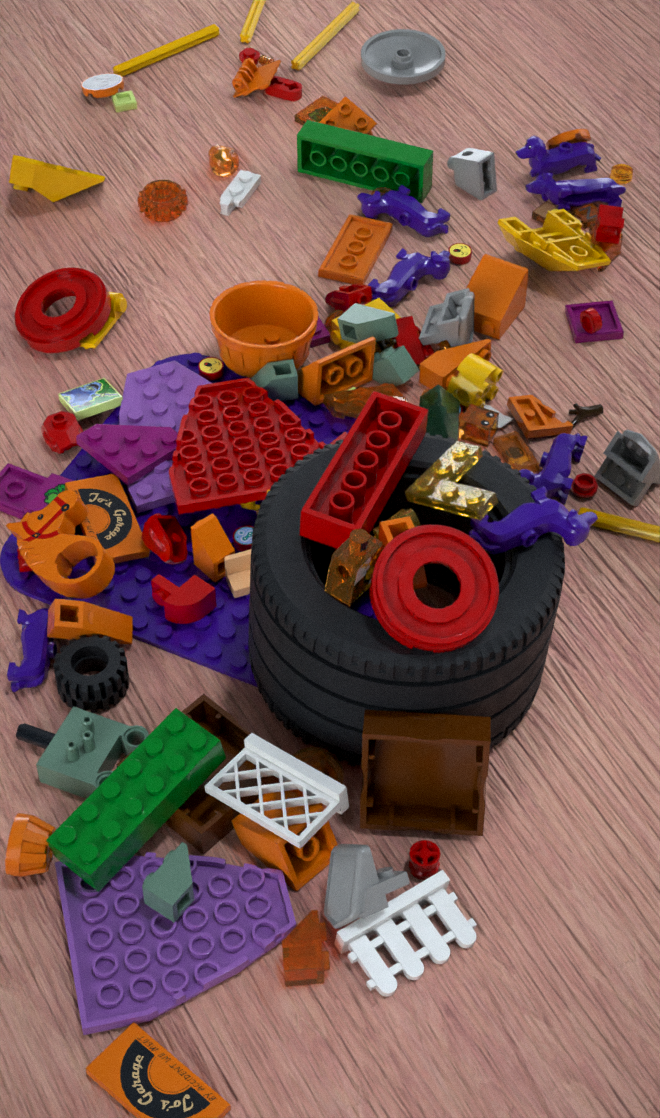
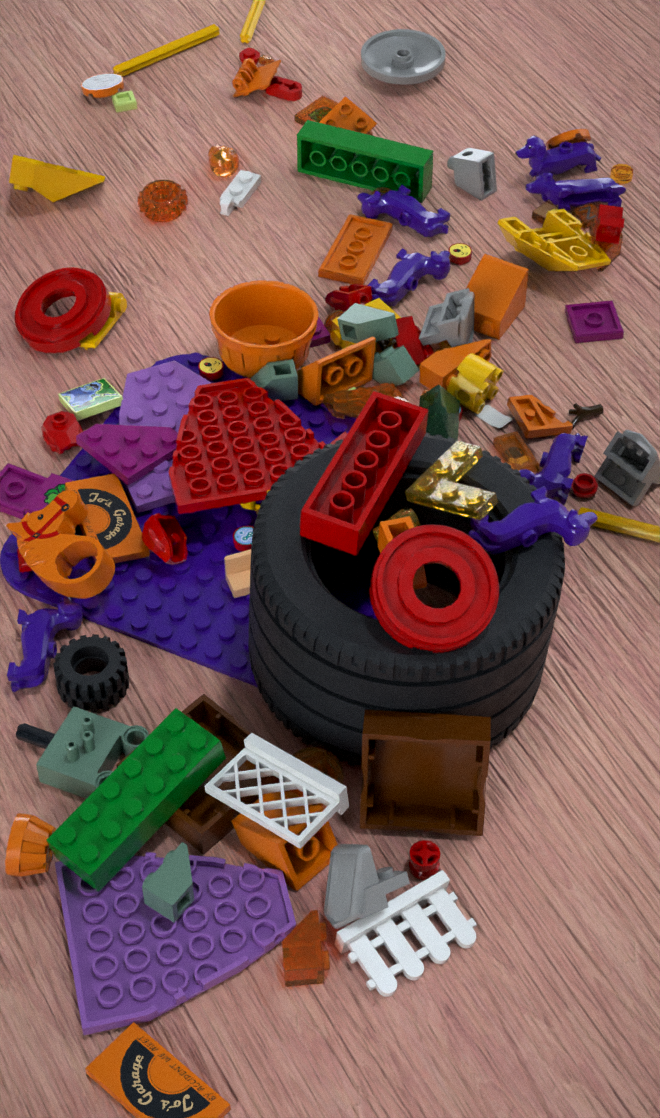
(77, 618): orange slope -> none
(184, 603): red brick -> none
(210, 547): orange slope -> none
(325, 36): yellow axle -> none
(353, 559): clear orange torso -> none
(478, 425): clear orange brick -> none
(590, 320): red tile -> none

